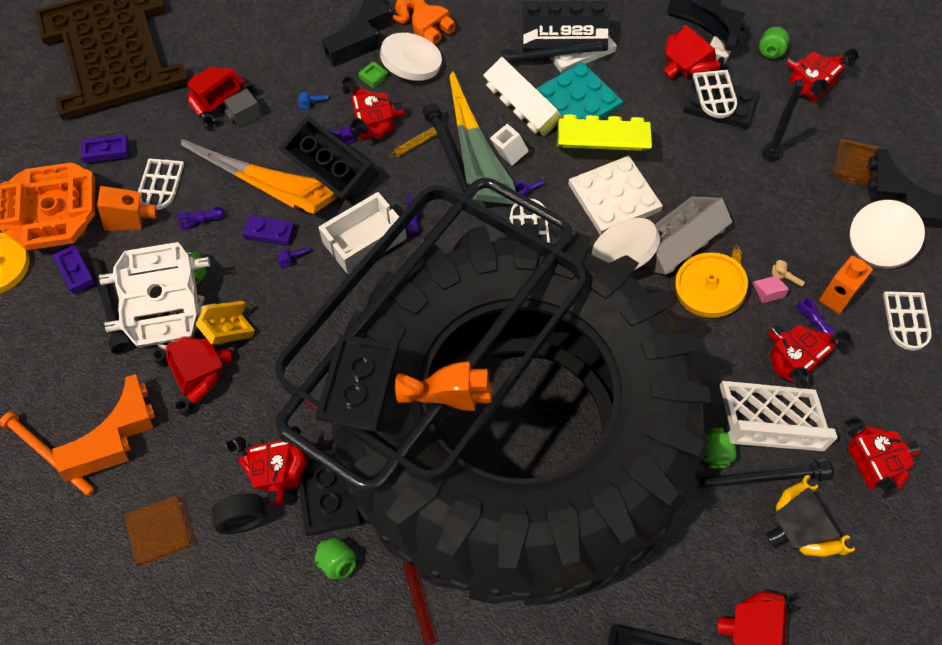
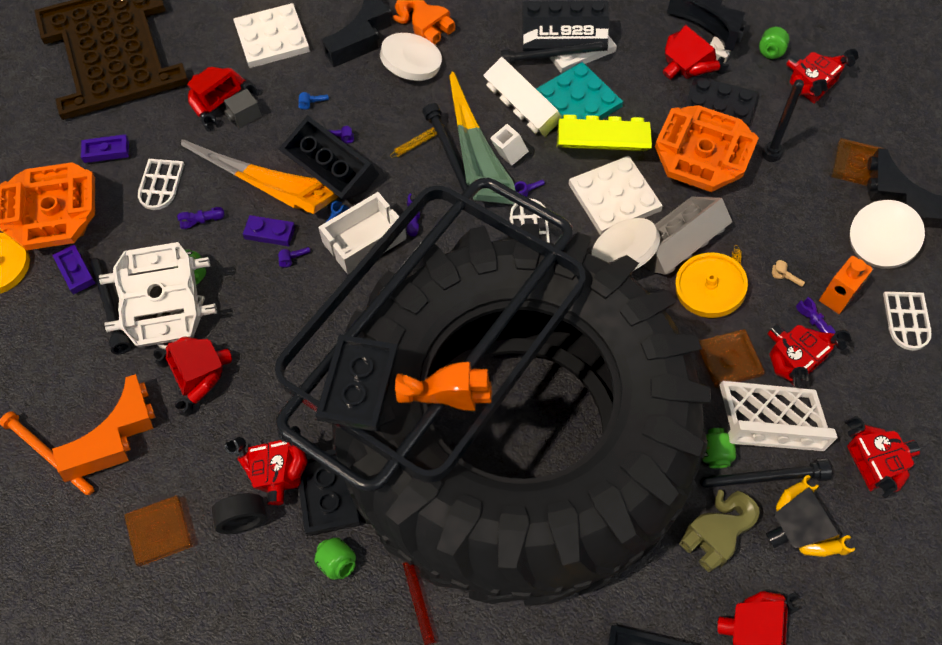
(123, 209): orange torso -> none
(224, 322): yellow bracket -> none
(271, 35): none -> white plate
(335, 209): none -> blue hand
(371, 111): red torso -> none
(373, 75): bright green tile -> none
(704, 147): none -> orange piece
(709, 88): white window -> none
(718, 532): none -> olive hips
(730, 358): none -> clear orange tile
(770, 289): bright pink slope -> none

